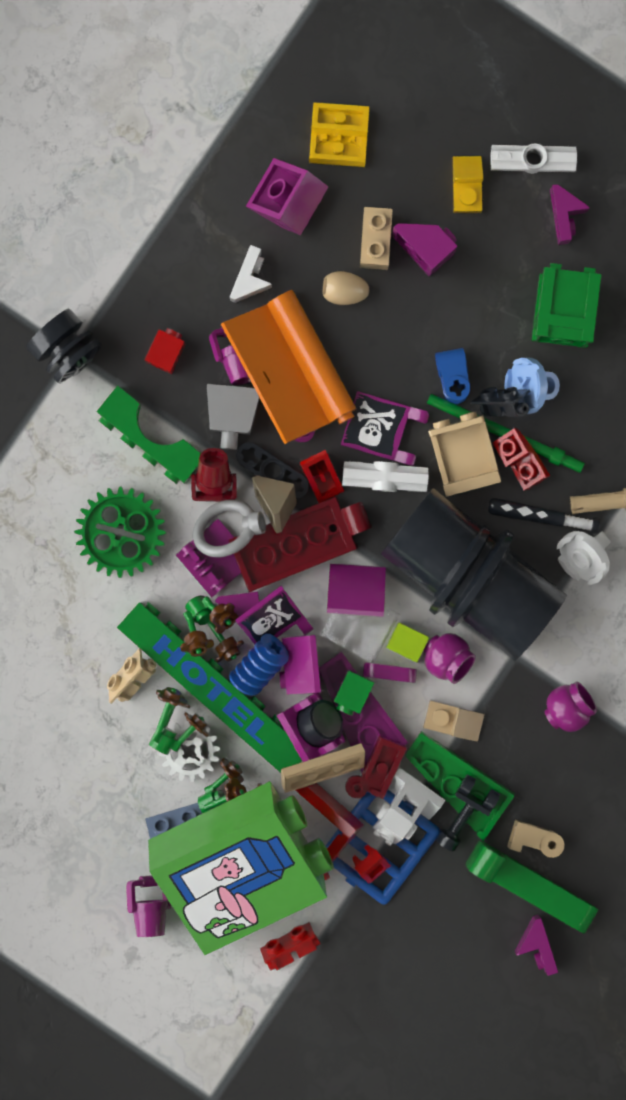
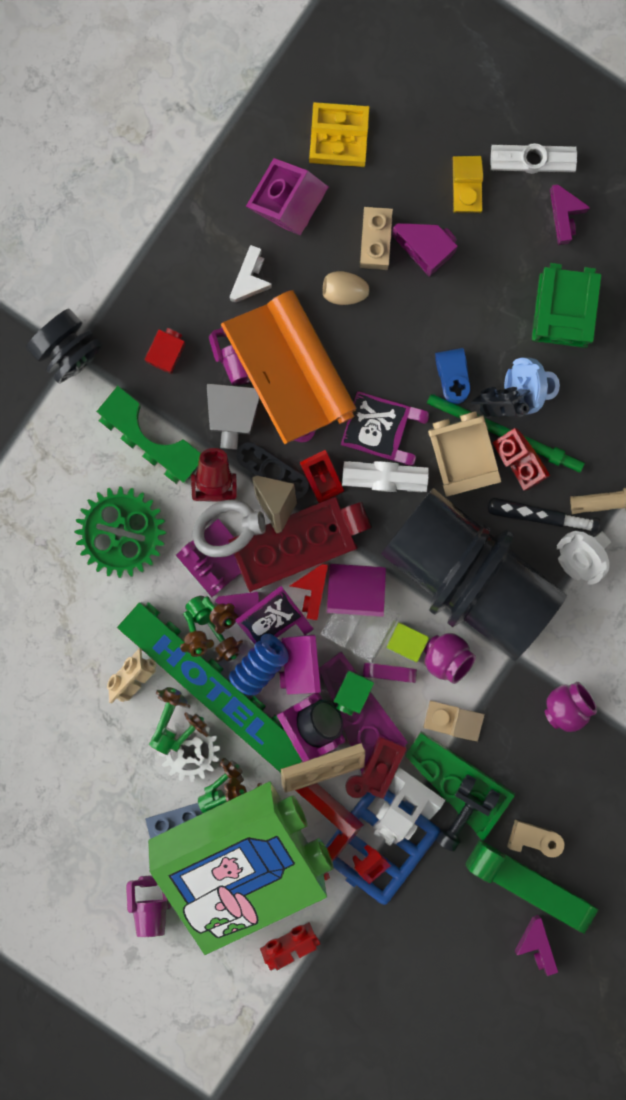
(314, 582): none -> red slope

